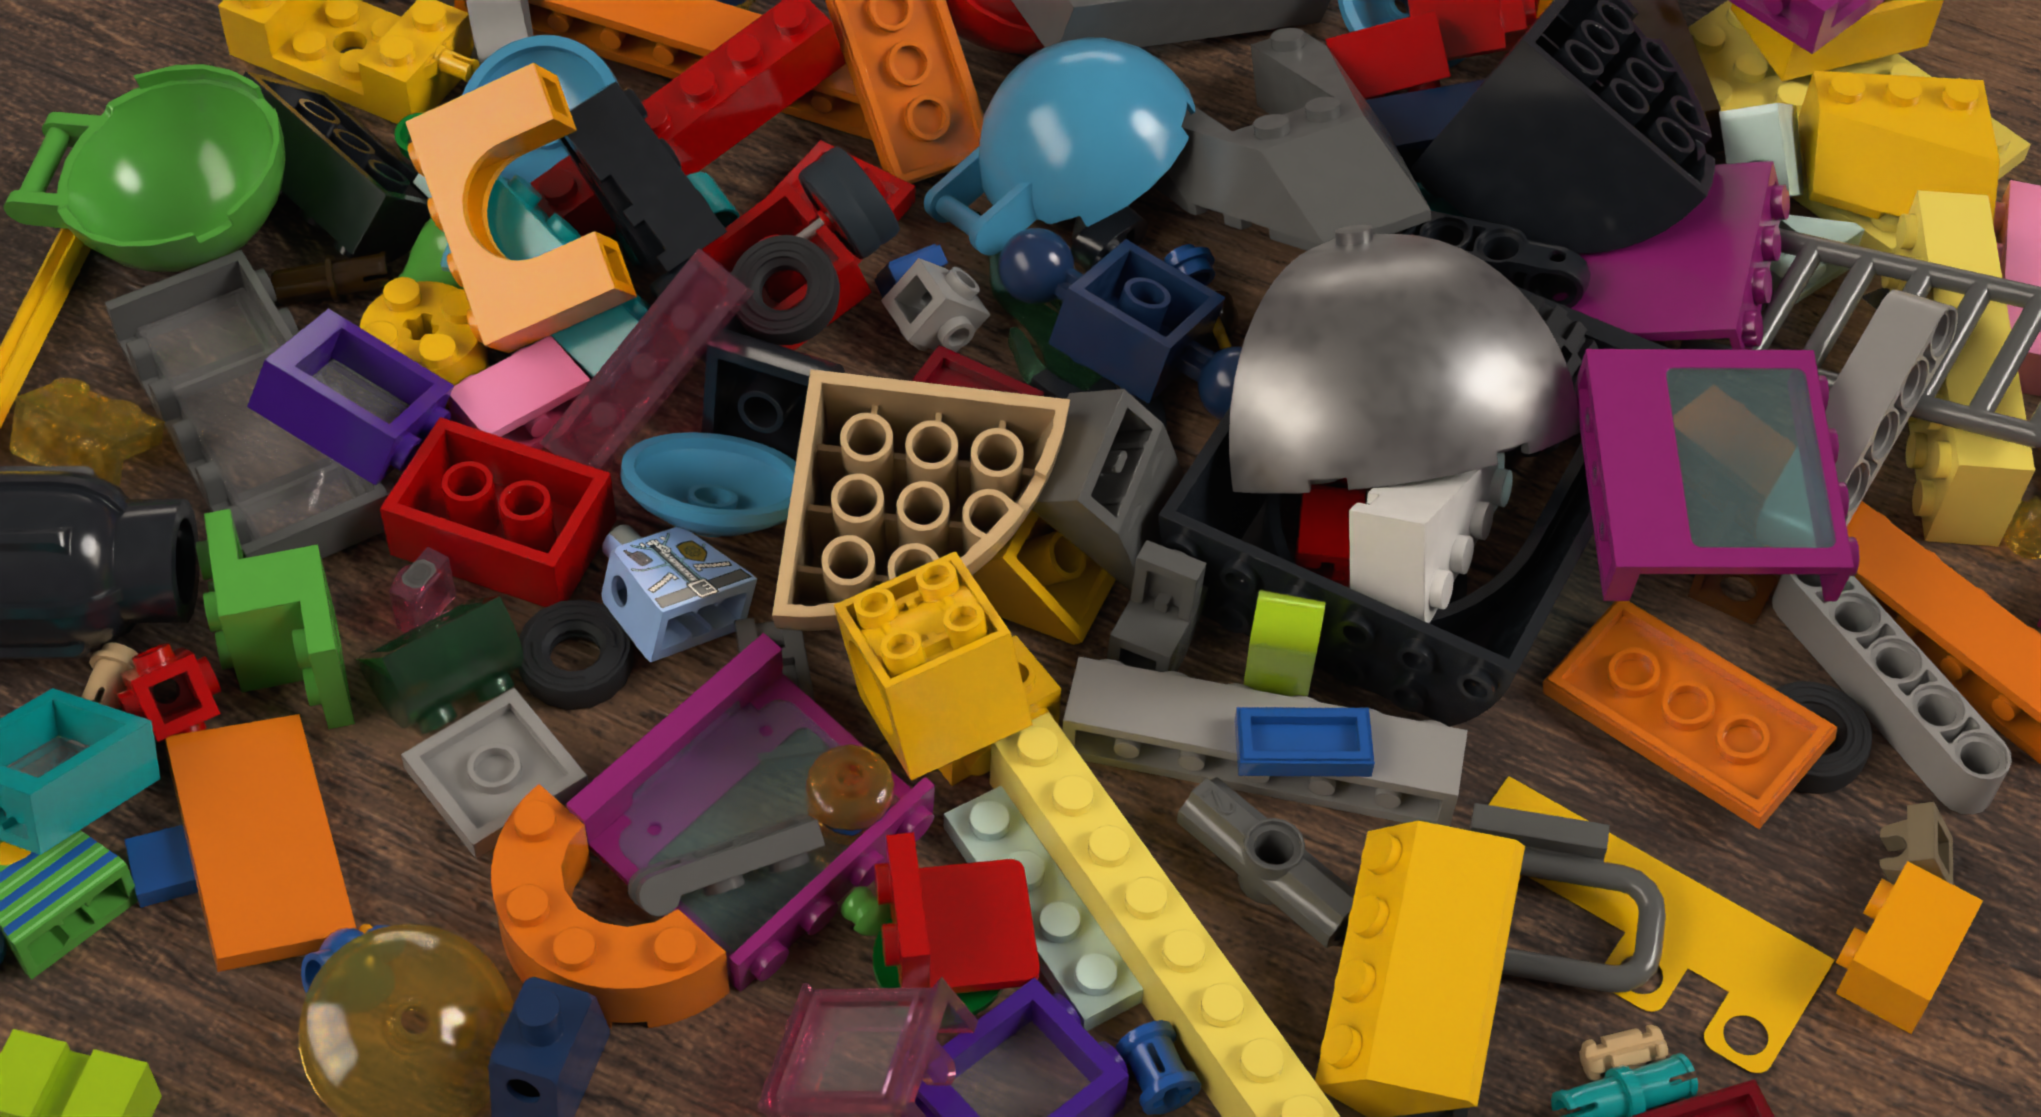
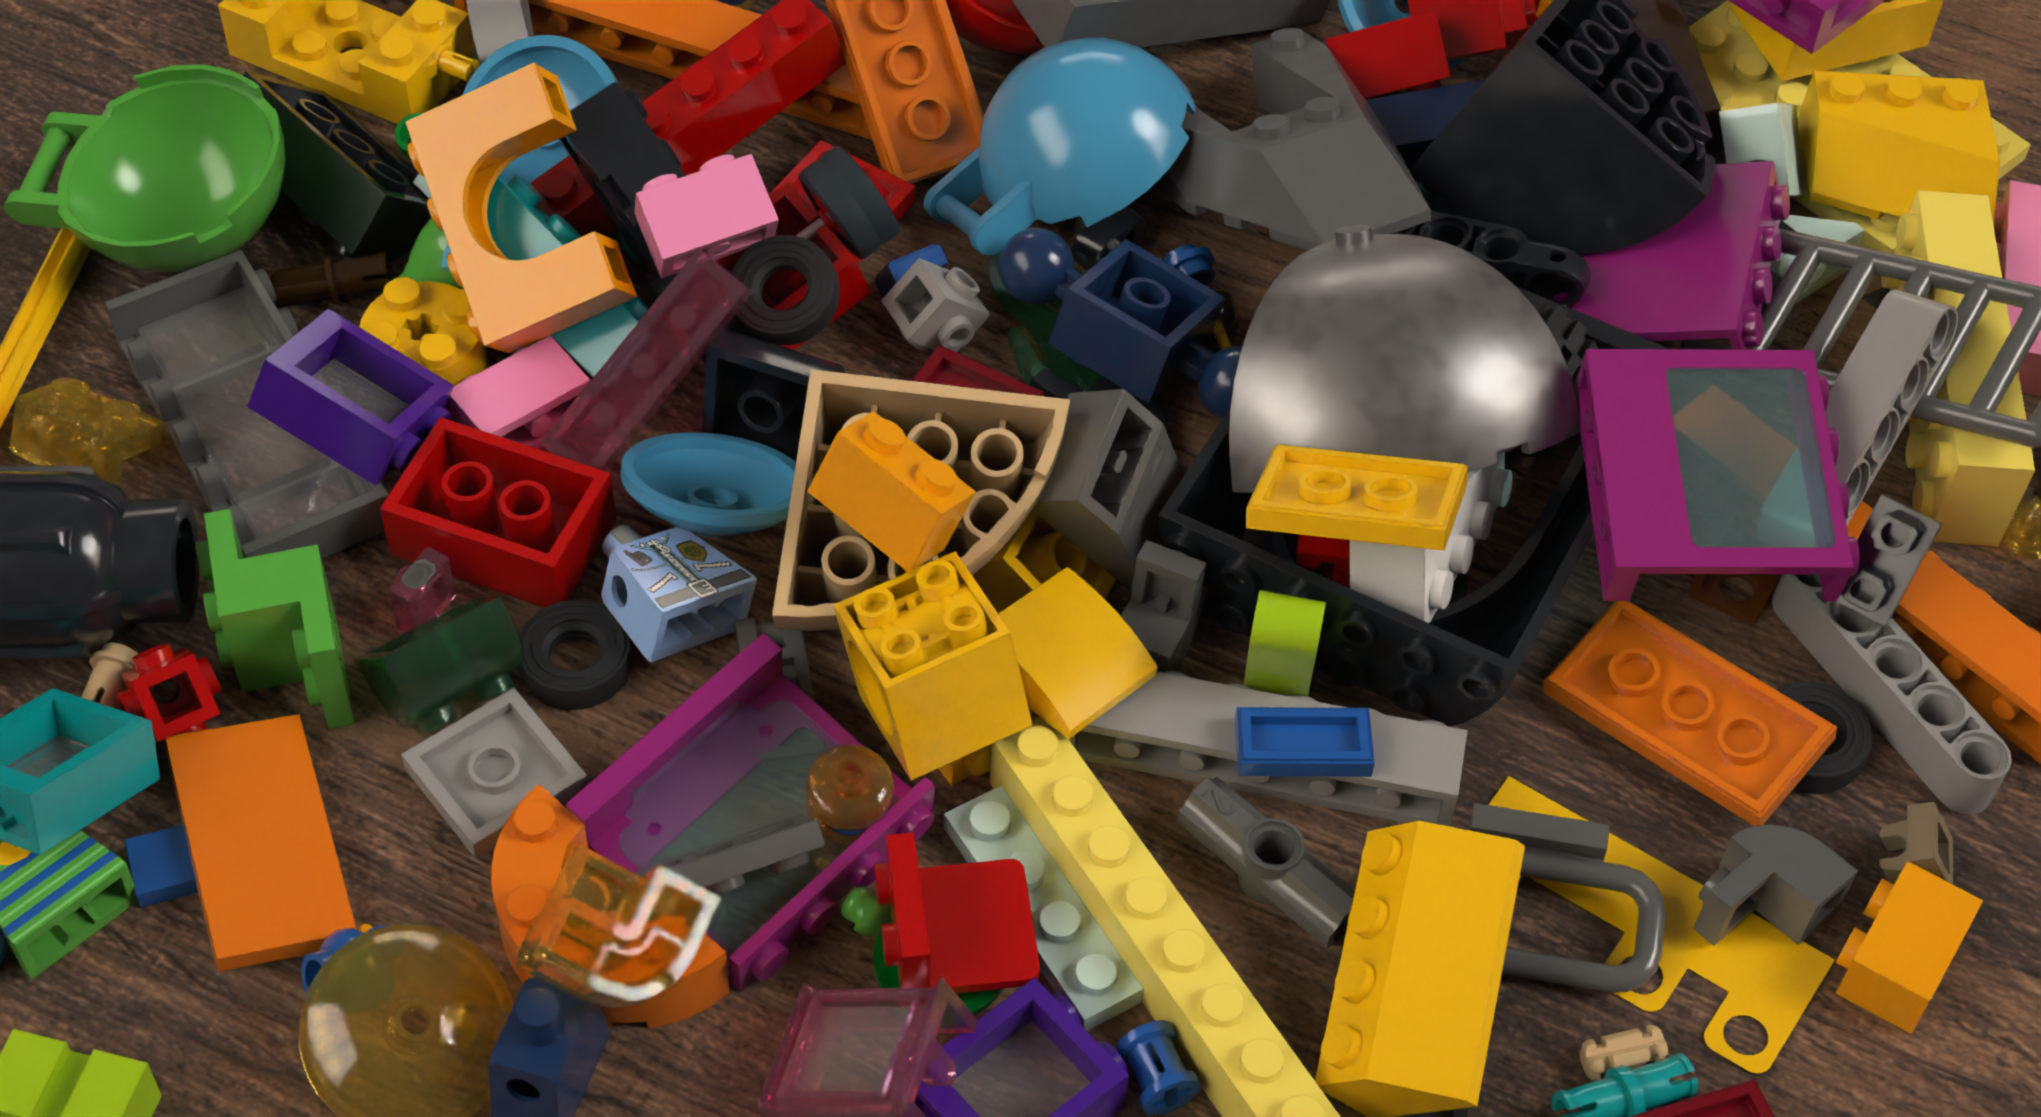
(614, 932): none -> clear yellow brick
(713, 210): none -> bright pink brick
(891, 491): none -> light orange brick
(1074, 652): none -> yellow slope
(1358, 497): none -> yellow tile
(1778, 874): none -> dark grey brick
(1889, 558): none -> hips

